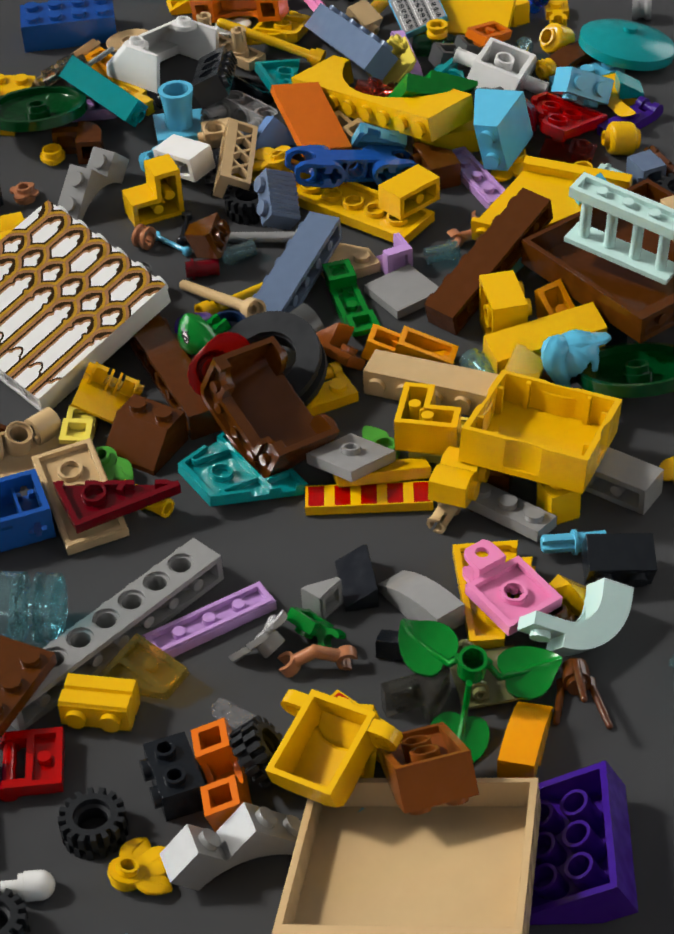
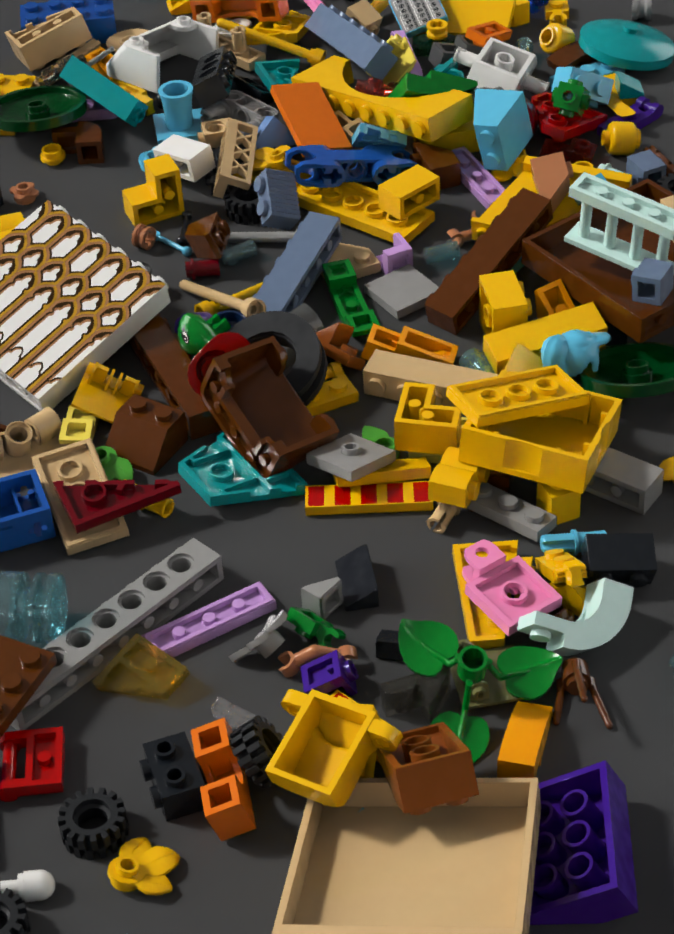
(49, 39): none -> tan wedge
(84, 183): light grey arch -> none
(99, 702): yellow brick -> none
(249, 833): light grey arch -> none
(329, 674): none -> dark purple bracket
(422, 599): light grey slope -> none
(517, 395): none -> yellow tile
(545, 68): yellow plate -> none
(552, 177): none -> nougat slope
(561, 567): none -> yellow hinge
(577, 104): none -> green brick
(652, 281): none -> sand blue brick

